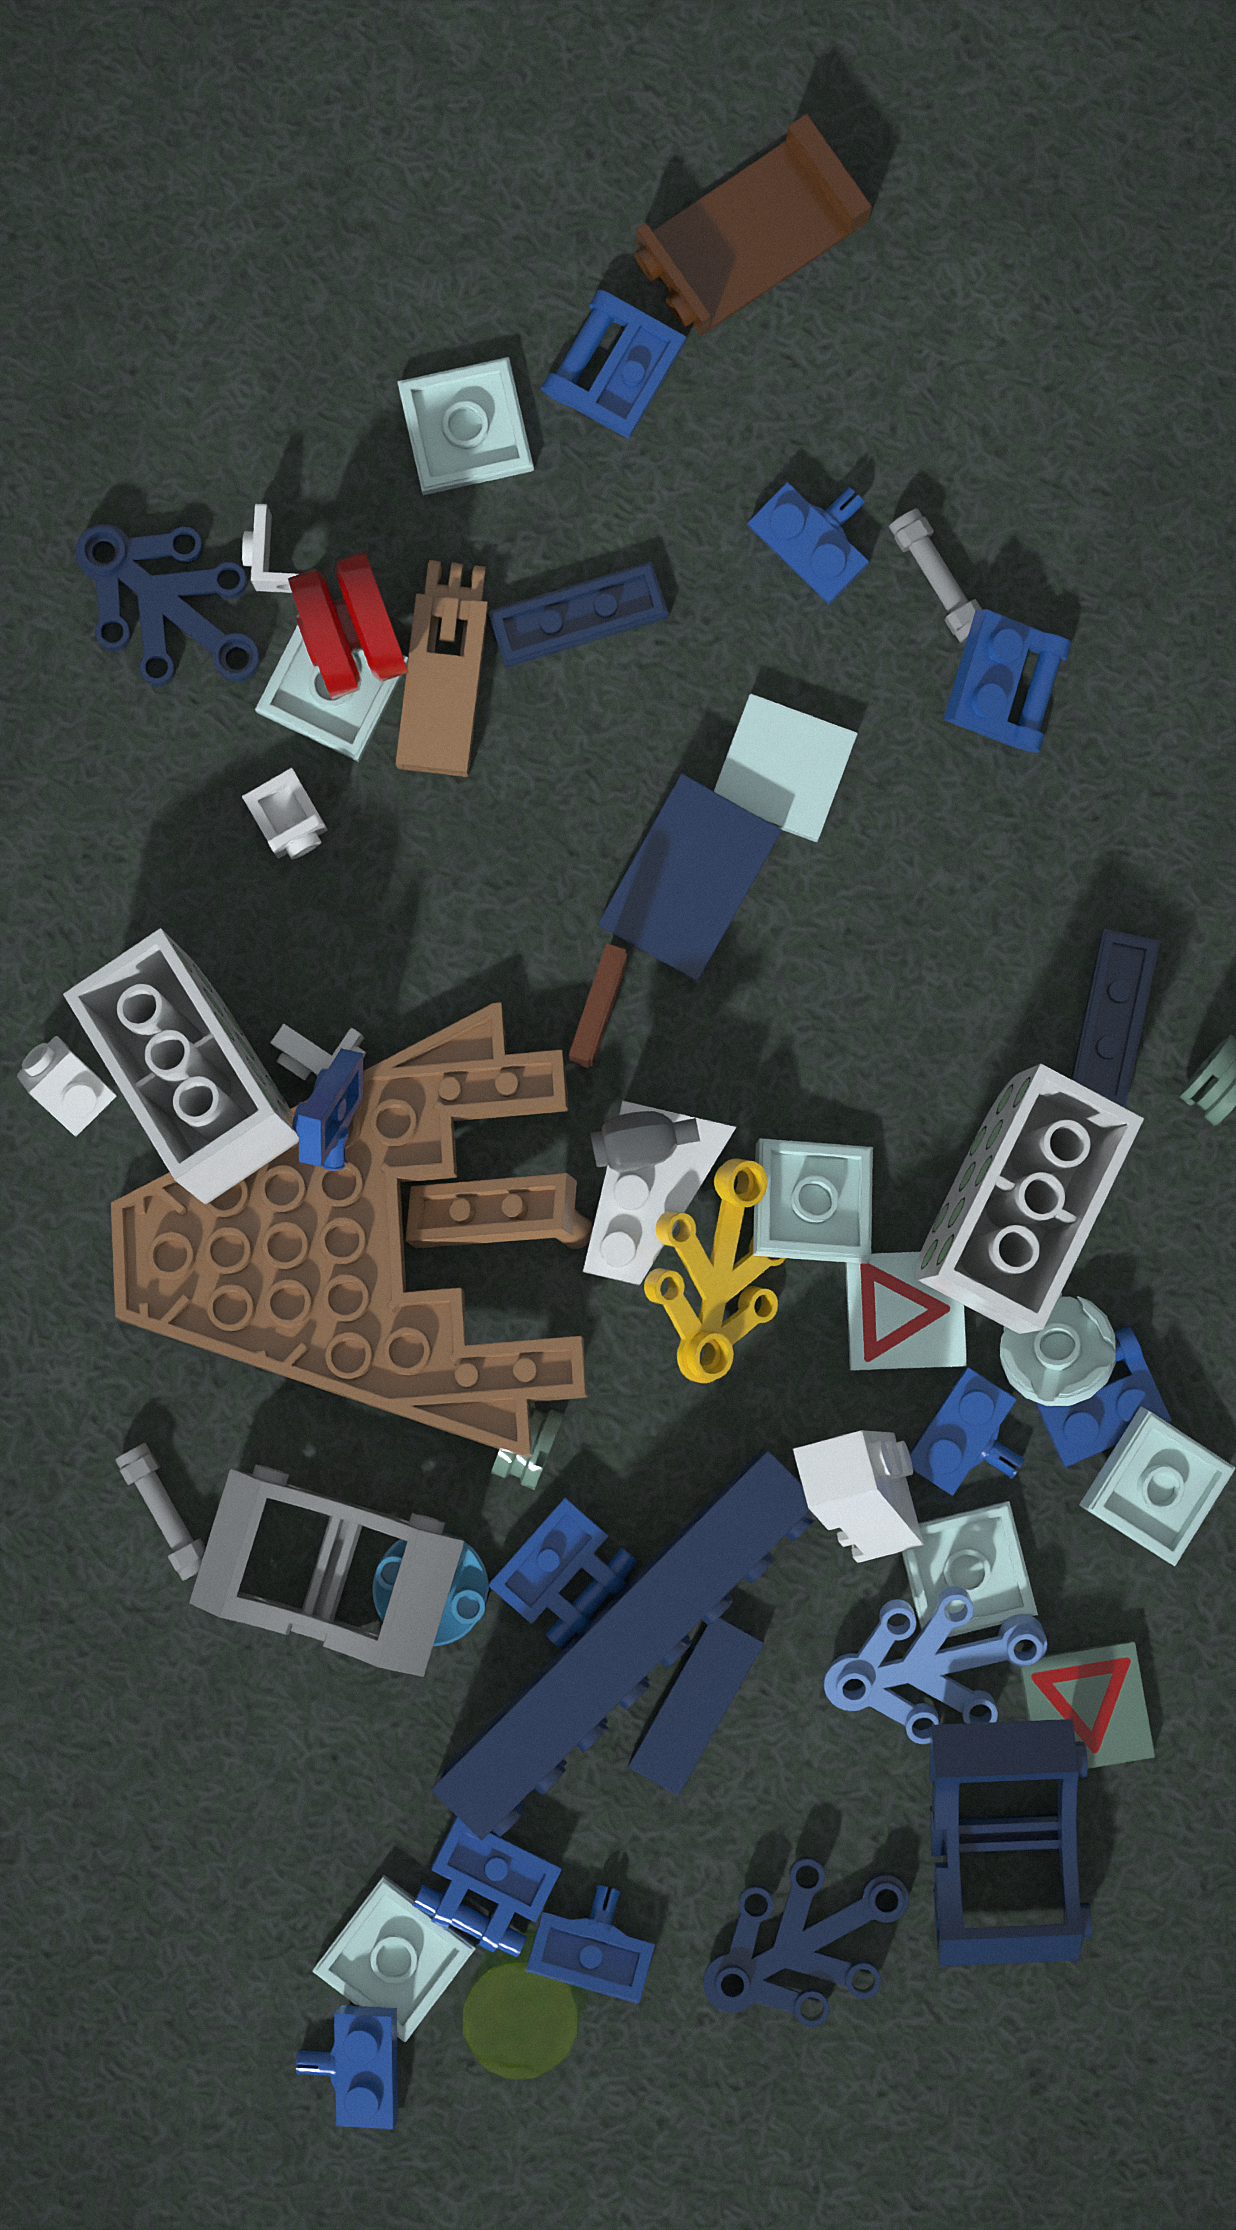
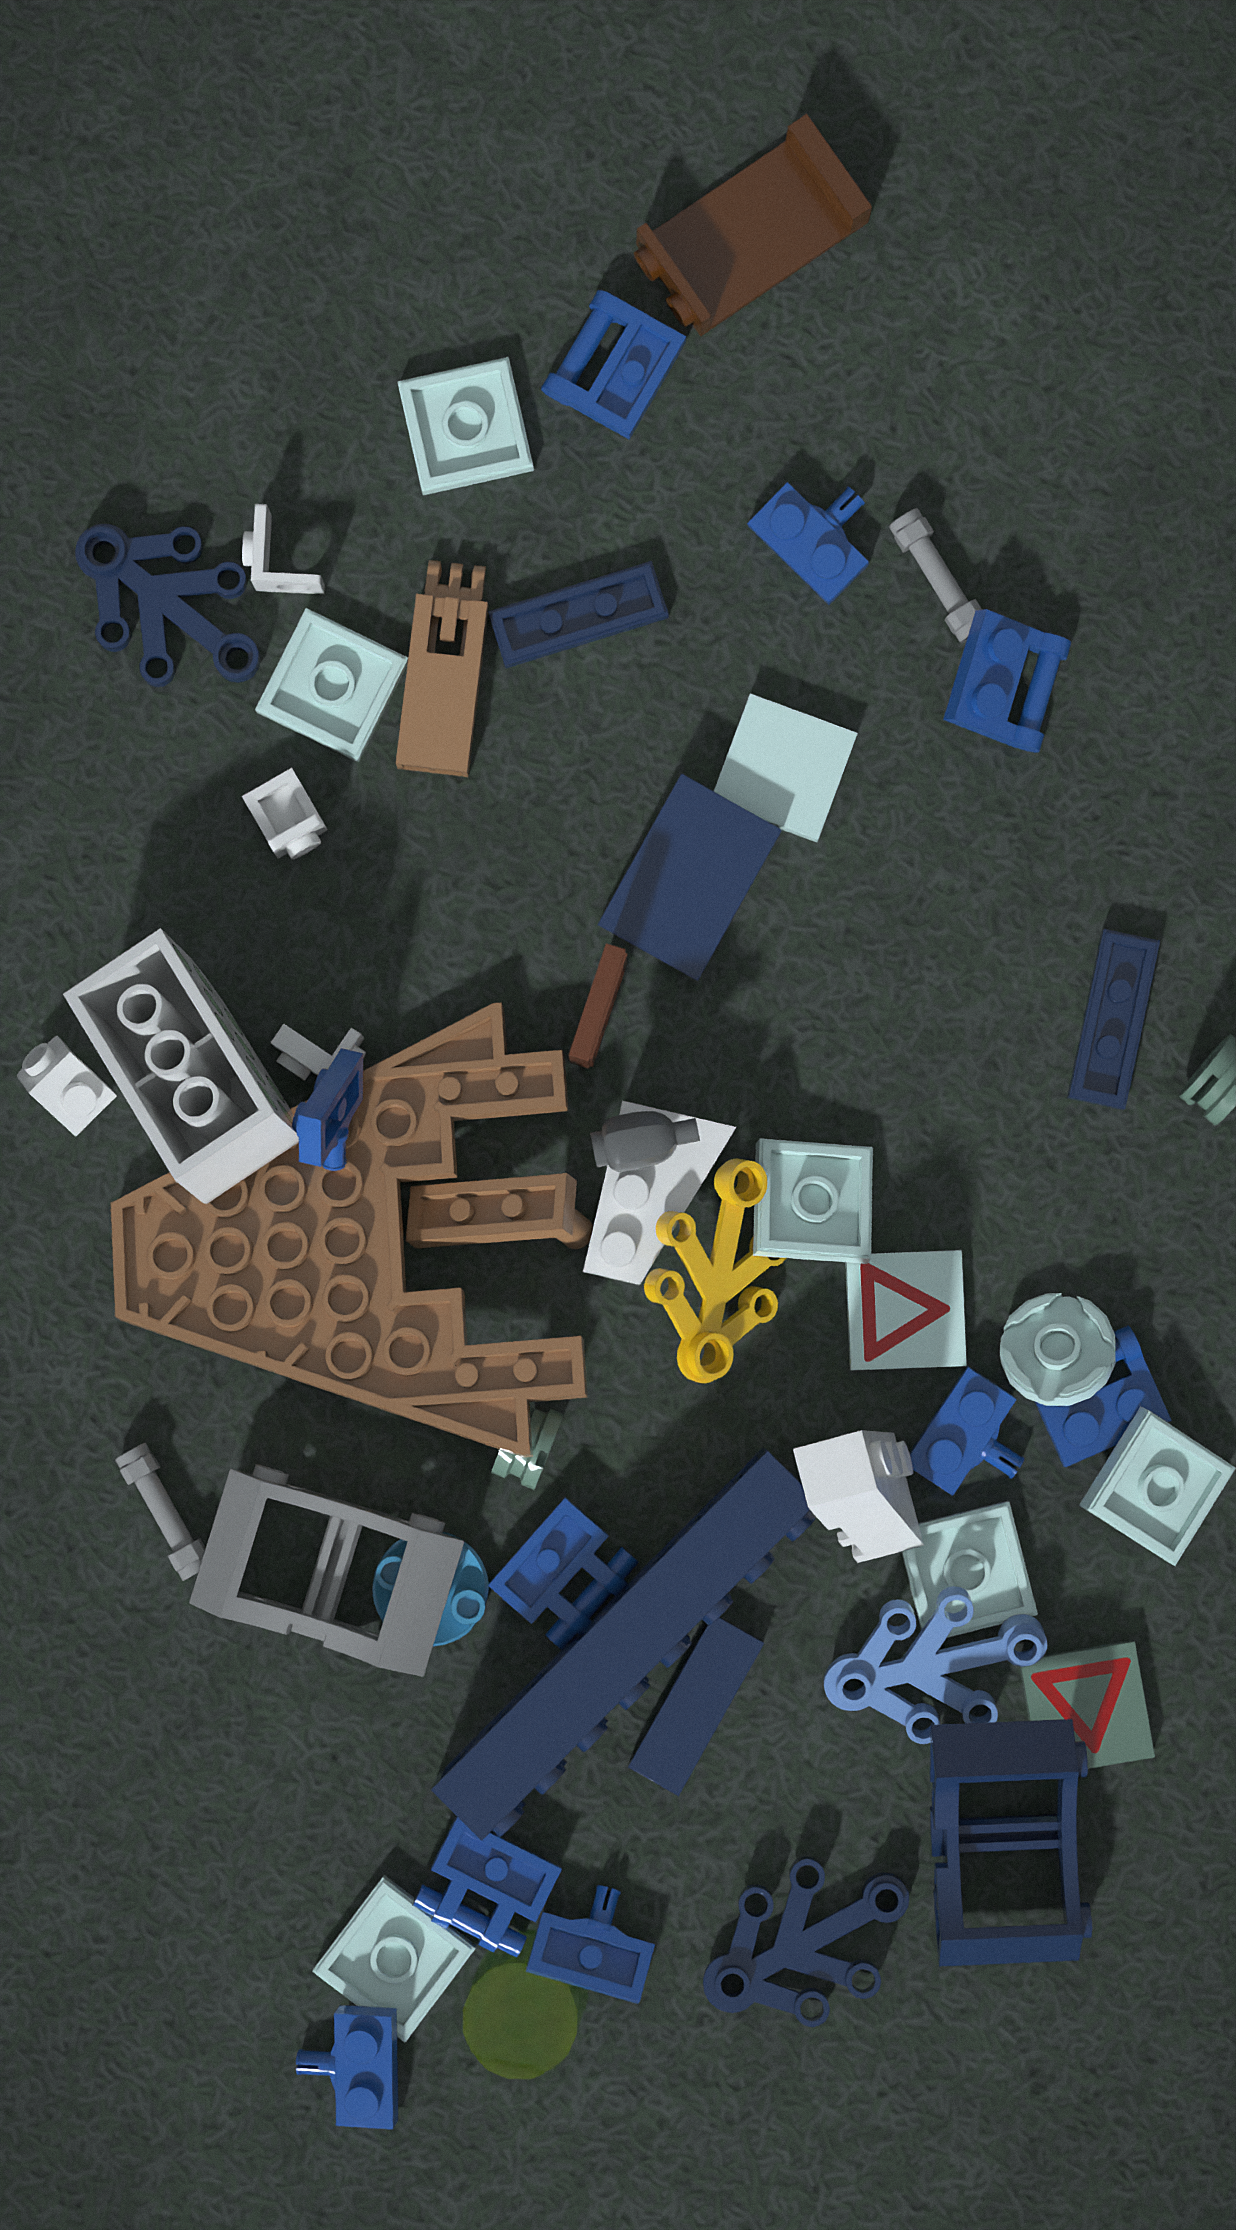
(346, 625): red wheel -> none
(1026, 1198): white brick -> none

